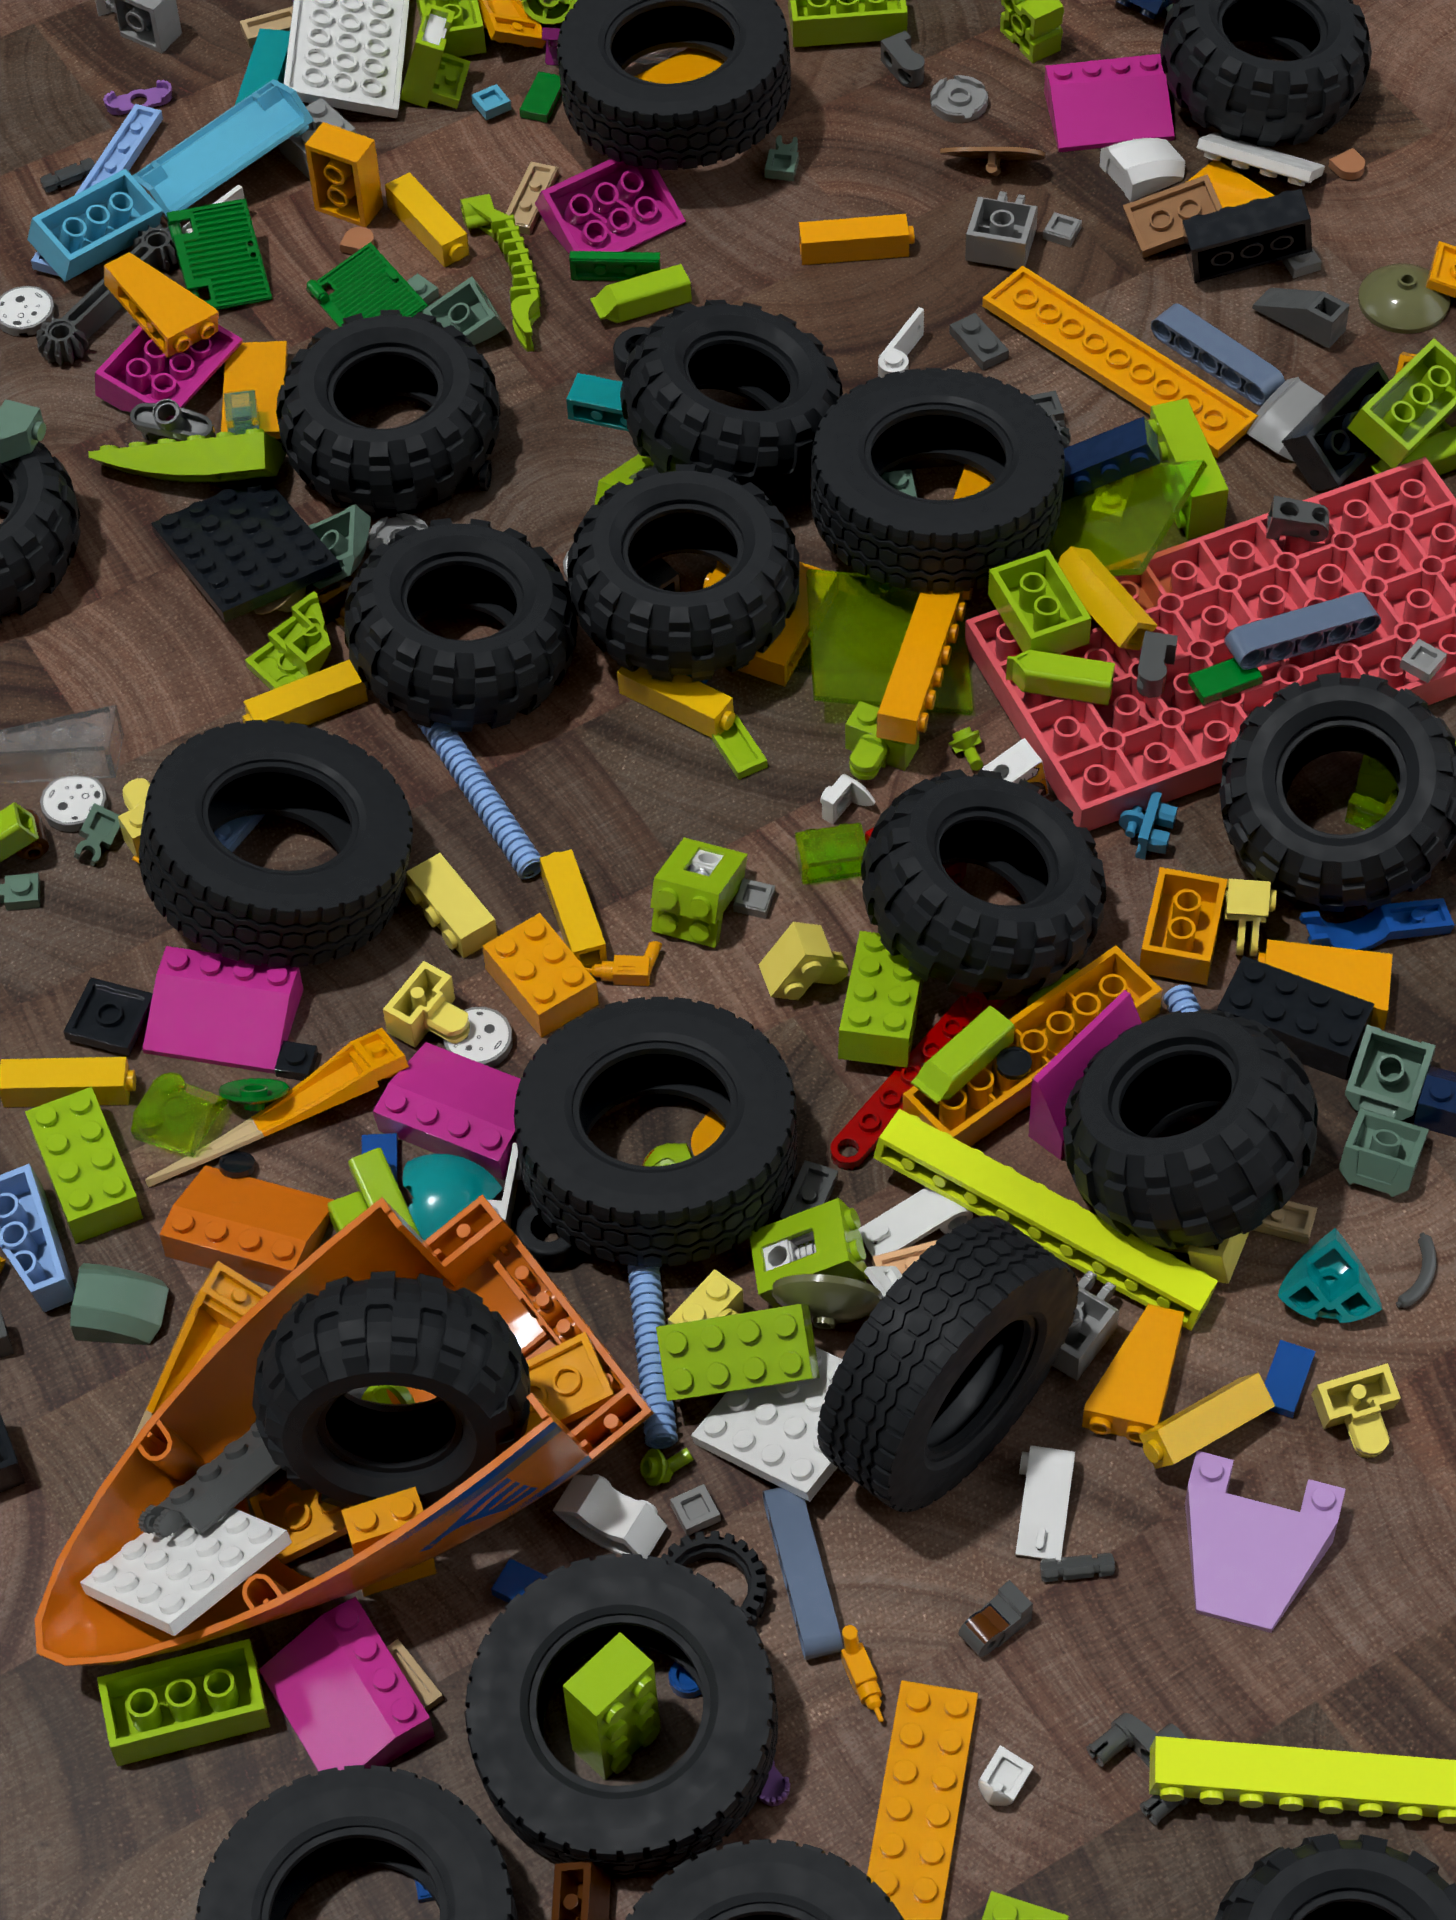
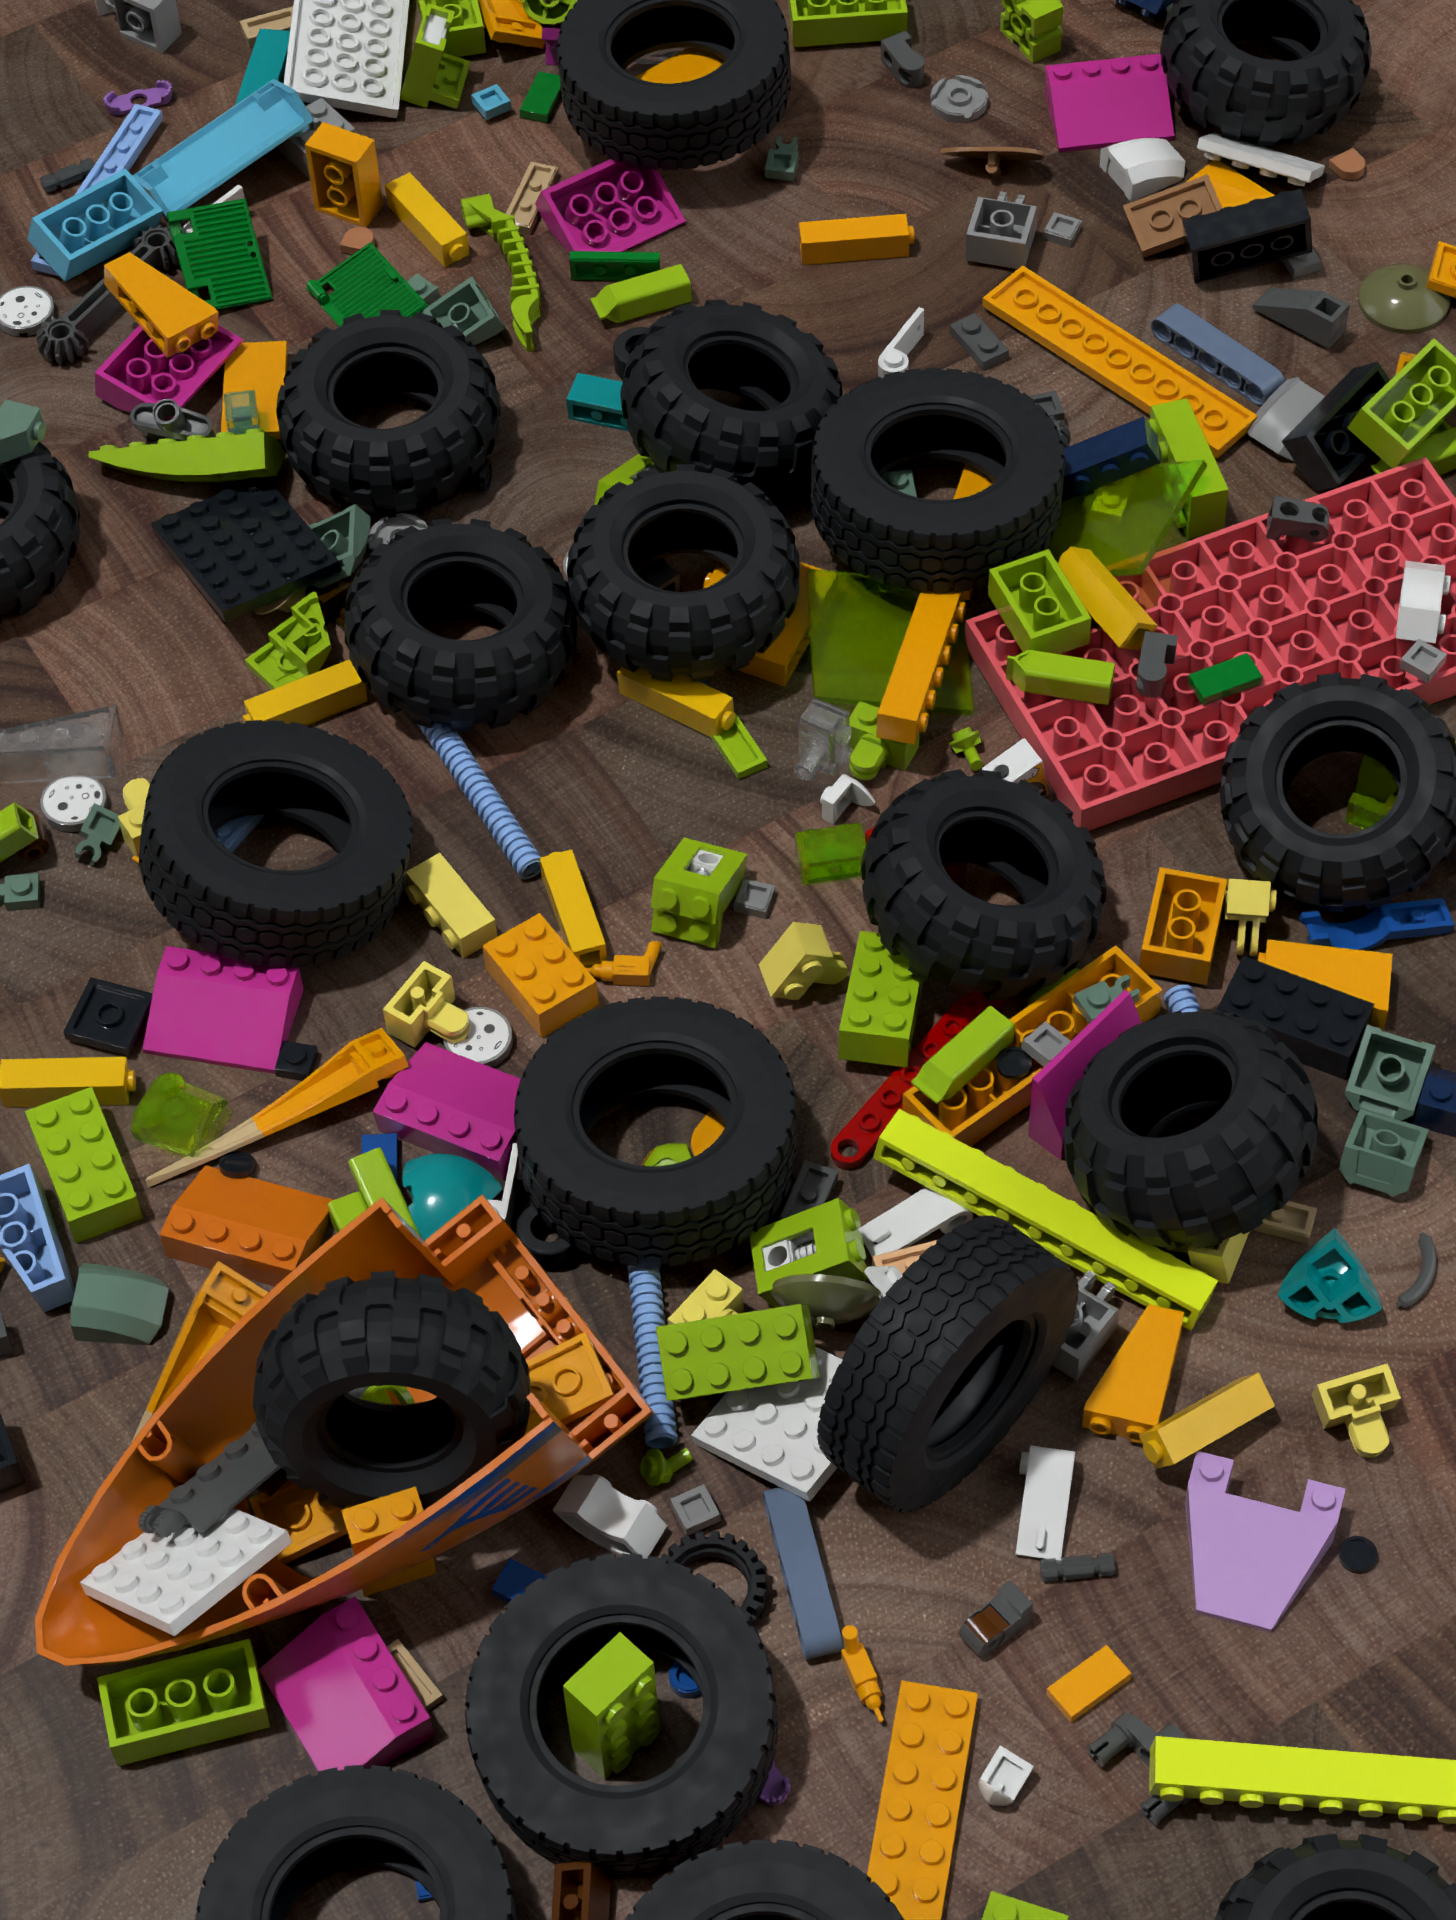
(253, 1092): green dish -> none
(823, 739): none -> clear brick
(1044, 1043): none -> light grey plate
(1088, 1683): none -> light orange tile
(1098, 996): none -> sand green plate
(1156, 814): dark azure hips -> none
(1288, 1376): blue tile -> none
(1302, 630): sand blue beam -> none
(1358, 1554): none -> black piece
(1421, 602): none -> white brick

